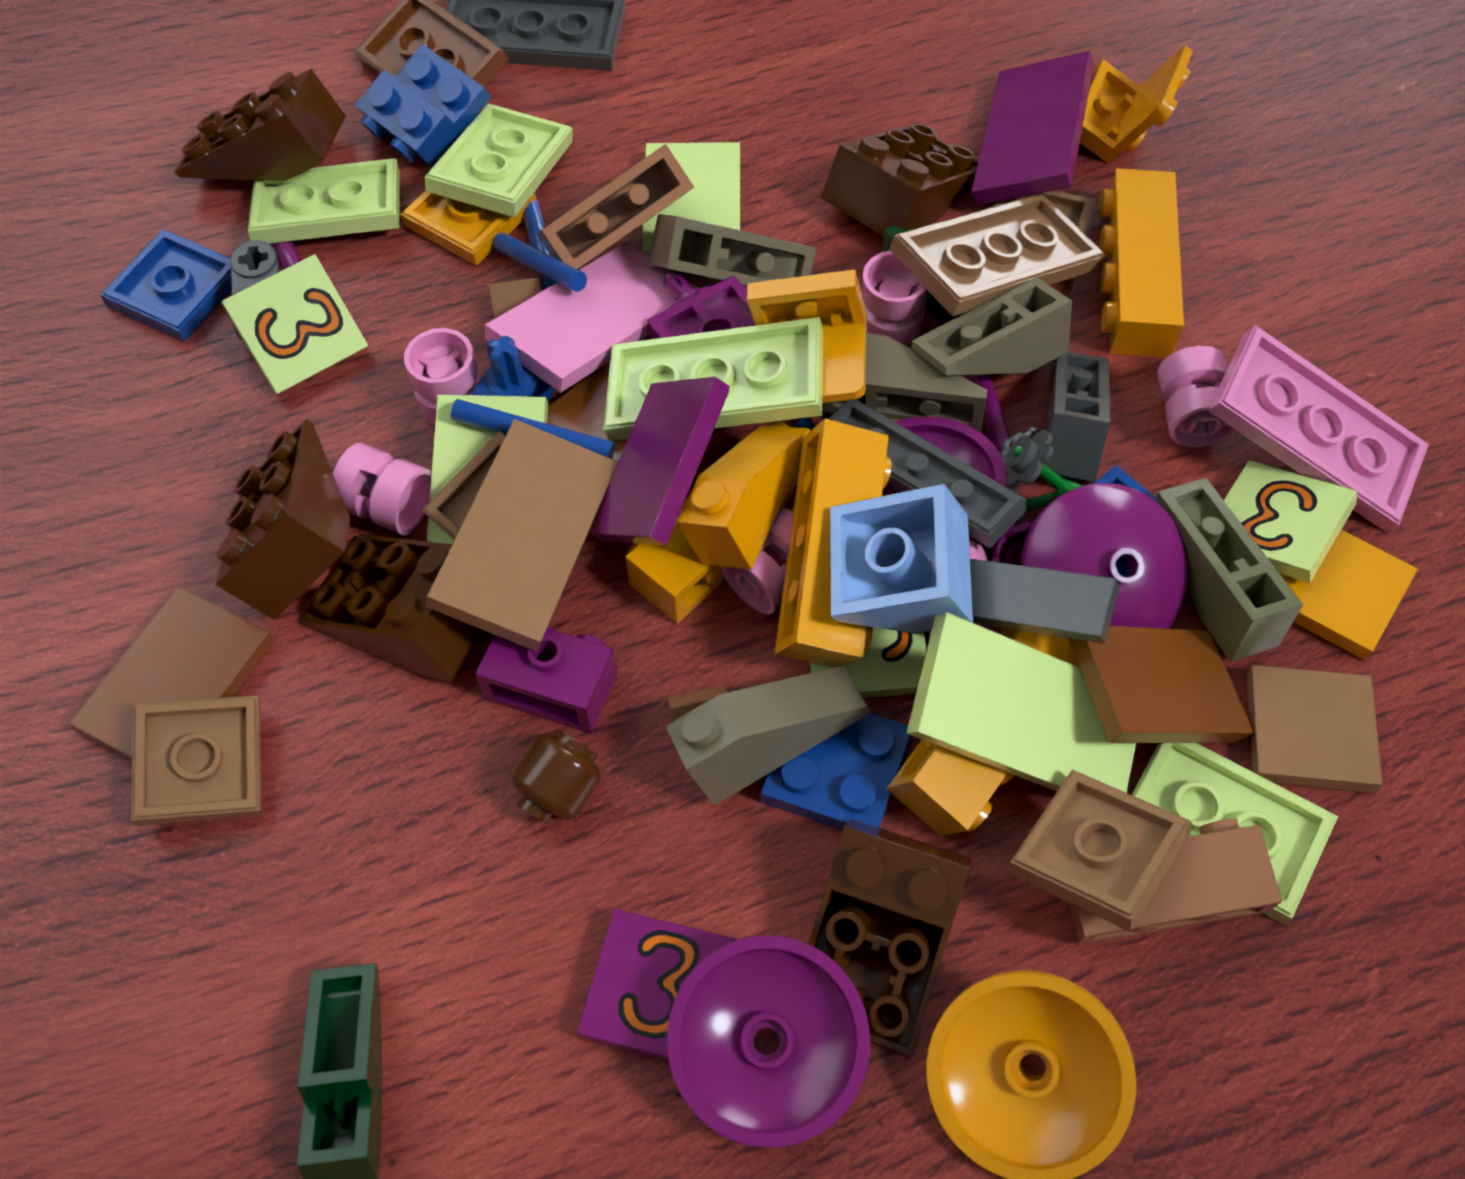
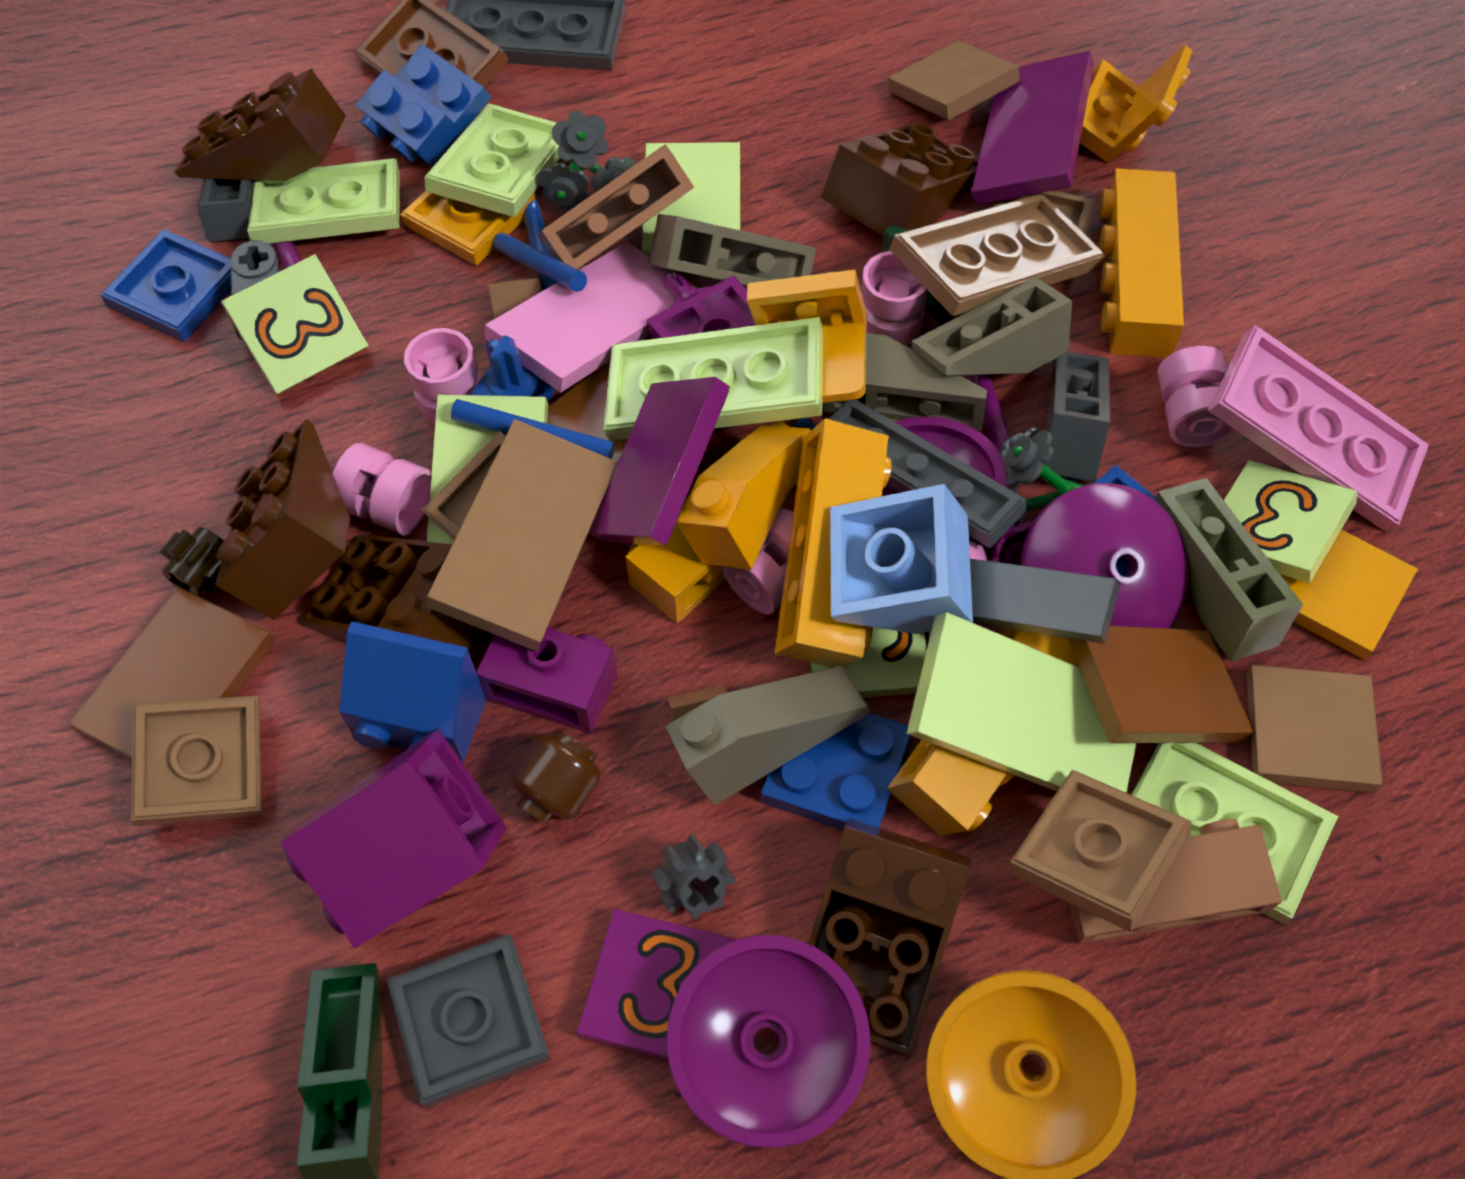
(193, 560): none -> dark brown gear
(225, 208): none -> dark grey slope
(395, 840): none -> magenta slope
(406, 688): none -> blue slope
(468, 1021): none -> dark grey tile
(580, 143): none -> dark grey plant
(693, 877): none -> dark grey gear
(954, 79): none -> medium nougat tile

